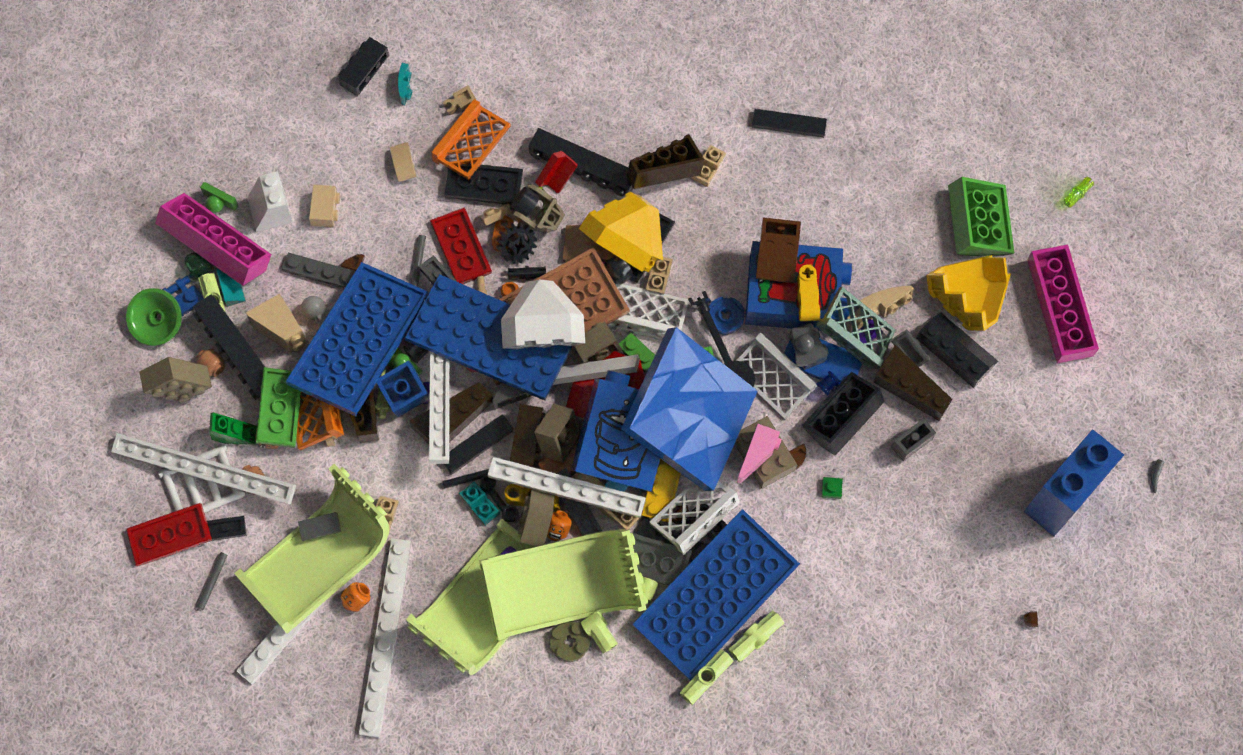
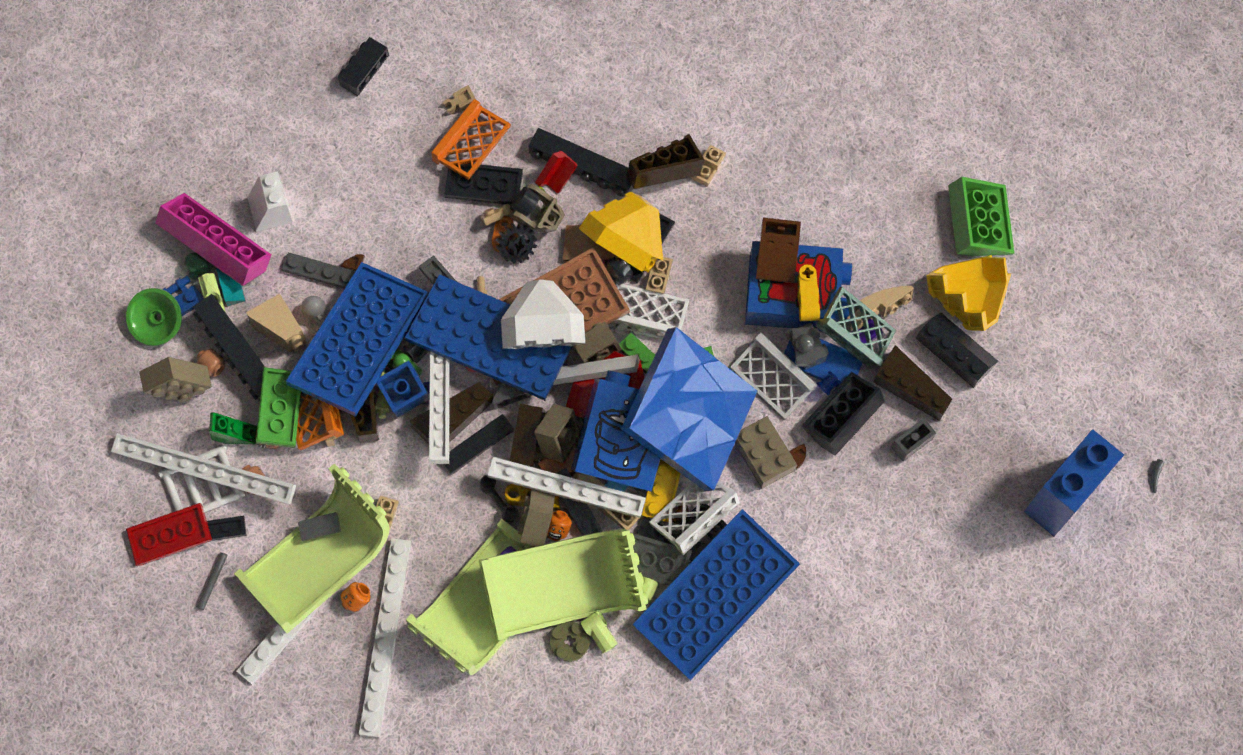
(217, 198): bright green tile -> none
(323, 206): tan brick -> none
(403, 161): tan slope -> none
(404, 88): teal slope -> none
(418, 260): dark grey bar -> none
(461, 246): red tile -> none
(465, 478): black bar -> none
(479, 503): teal slope -> none
(508, 287): orange plate -> none
(526, 273): black pin -> none
(697, 685): yellowish green piece -> none
(736, 316): blue plate -> none
(739, 367): black piece -> none
(756, 636): yellowish green piece -> none
(760, 449): bright pink slope -> none
(789, 123): black tile -> none
(832, 487): green plate -> none
(911, 347): dark grey tile -> none
(1031, 619): reddish brown hinge -> none
(1062, 304): dark pink brick -> none
(1078, 192): clear neon green axle -> none

